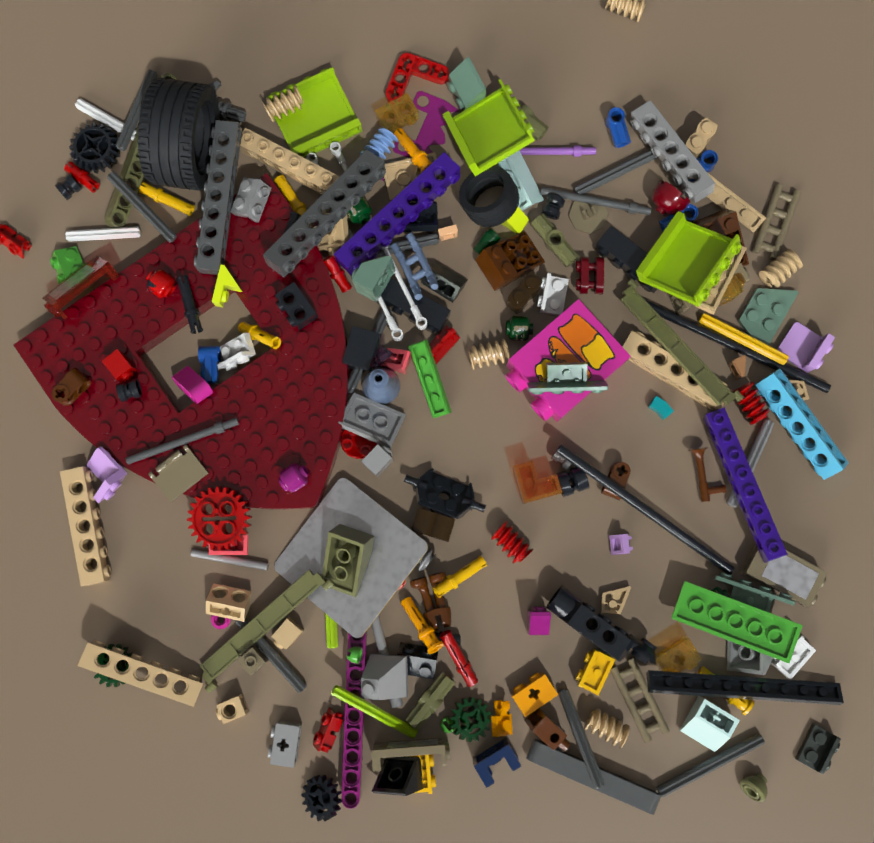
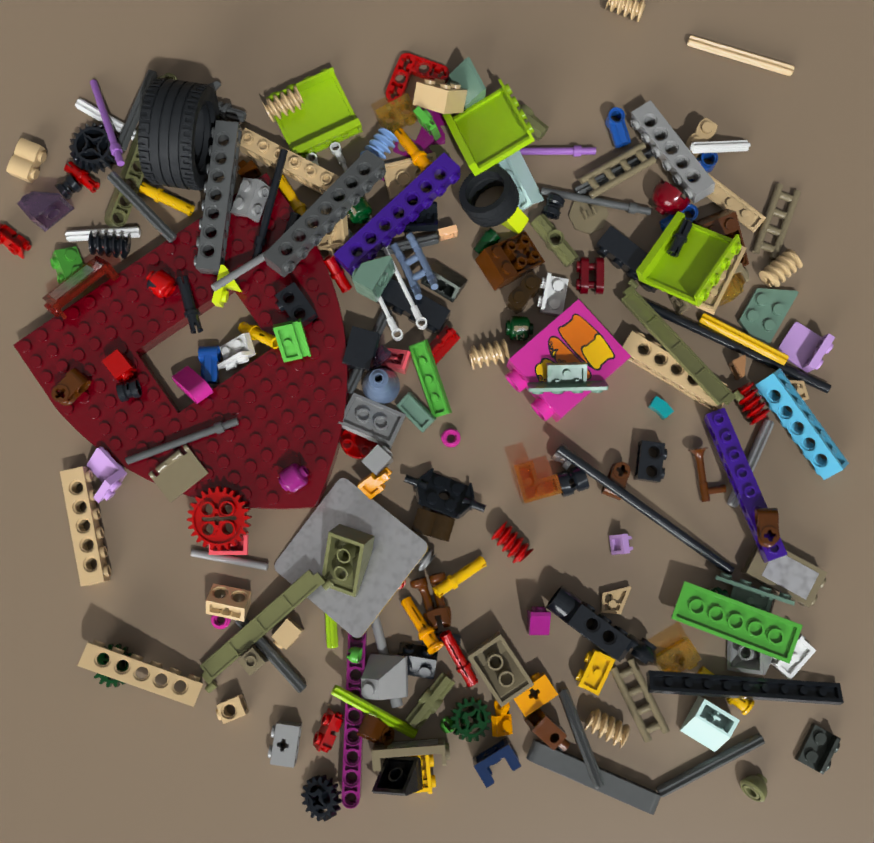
(26, 160): none -> tan brick
(45, 208): none -> clear purple slope
(109, 245): none -> black piece
(115, 147): none -> medium lavender bar
(238, 272): none -> light grey bar
(248, 170): none -> reddish brown tile
(260, 240): none -> black bar
(292, 340): none -> bright green plate
(373, 484): none -> light orange plate
(375, 730): none -> reddish brown piece
(416, 412): none -> sand green tile
(427, 122): none -> bright green plate
(439, 96): none -> tan brick
(446, 433): none -> dark pink plate
(499, 669): none -> dark tan slope
(620, 159): none -> dark tan bar
(644, 460): none -> black brick
(679, 238): none -> black axle
(719, 146): none -> white axle
(740, 55): none -> tan axle
(767, 522): none -> reddish brown piece

